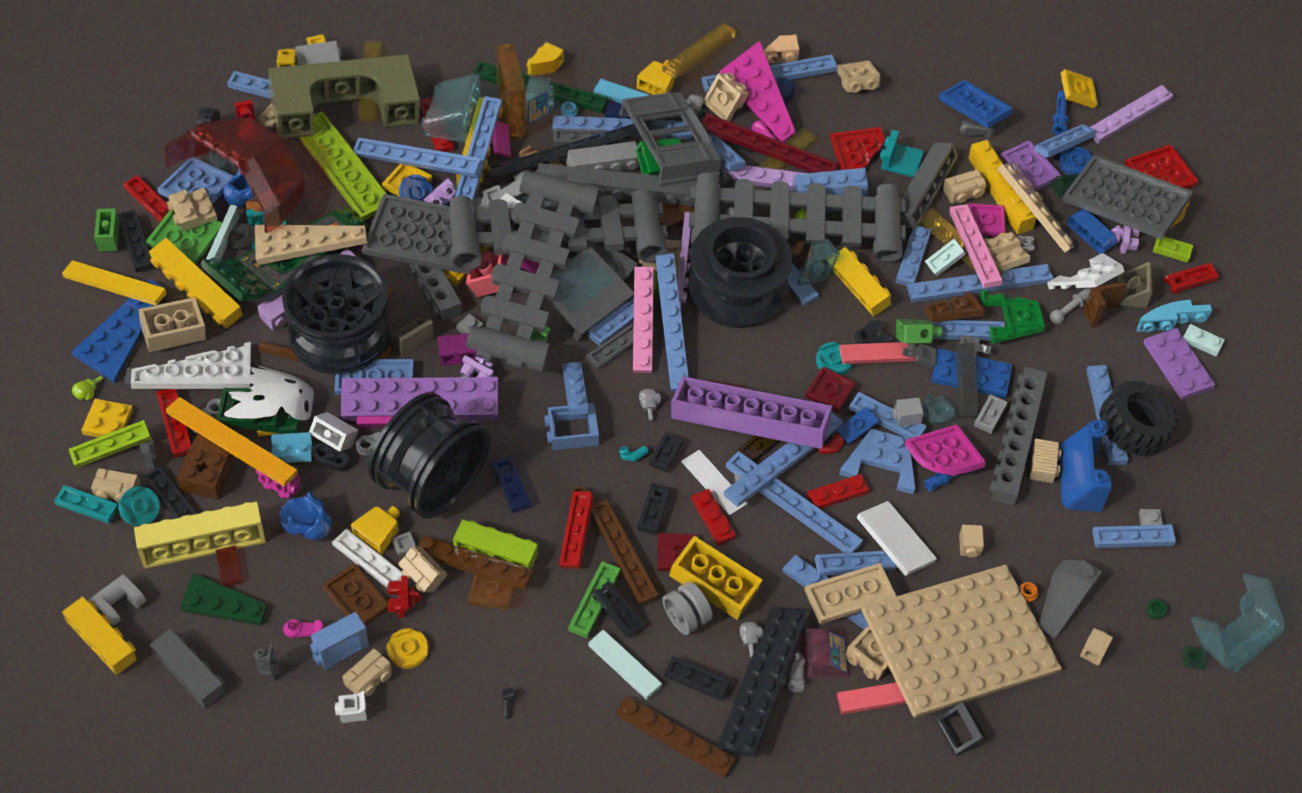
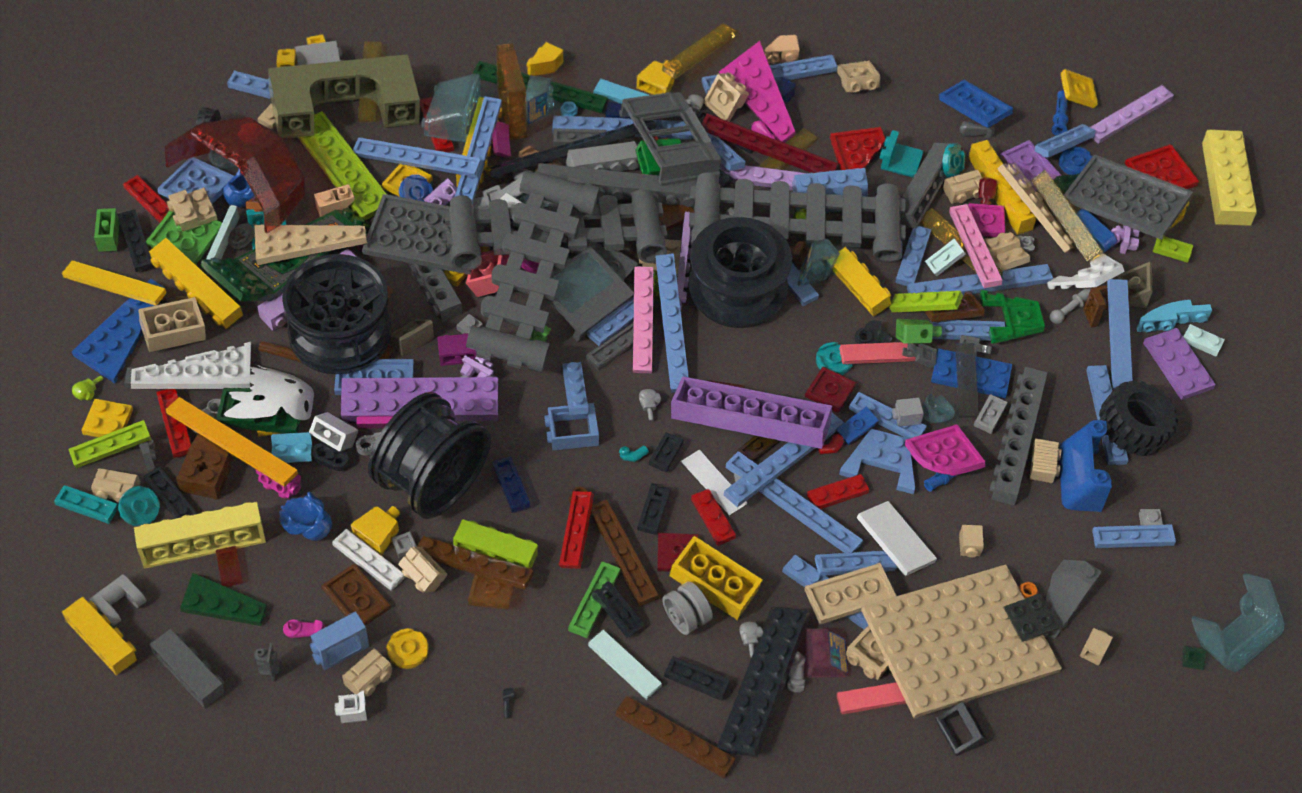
(244, 109): red hips -> none
(333, 199): none -> light nougat slope
(400, 604): red hips -> none
(926, 301): none -> lime plate
(953, 160): none -> teal tile
(987, 190): none -> dark red arm
(1031, 617): none -> pearl dark grey hinge
(1067, 216): none -> clear yellow tile
(1119, 331): none -> medium blue tile
(1156, 609): dark green tile -> none
(1191, 278): red plate -> none
(1229, 177): none -> light yellow brick

